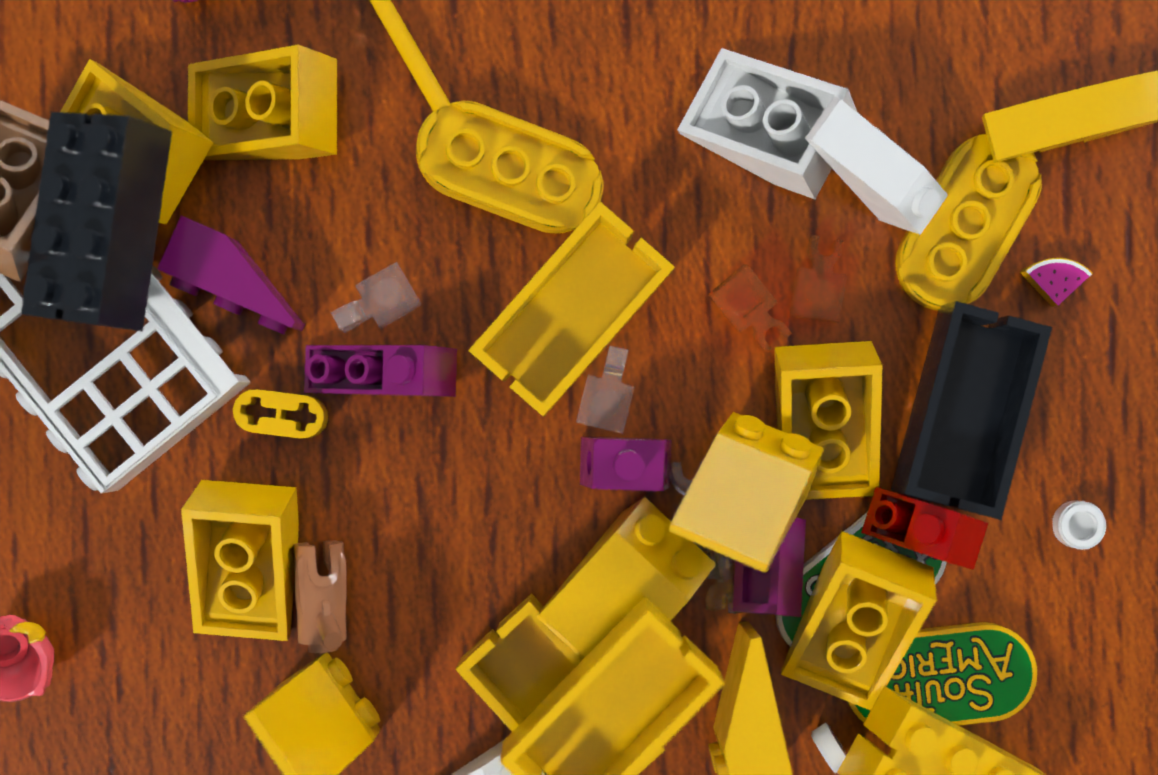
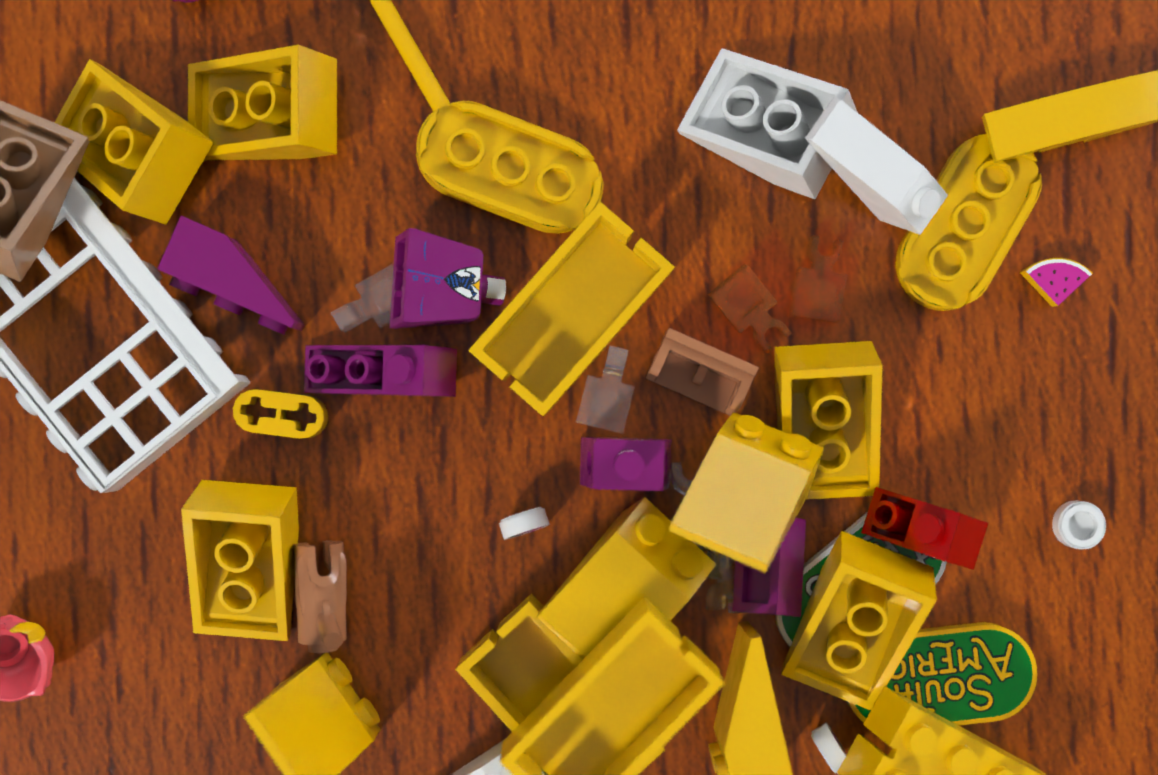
(96, 220): black piece -> none
(439, 282): none -> magenta torso
(524, 522): none -> white tile
(701, 372): none -> nougat hinge
(971, 409): black piece -> none

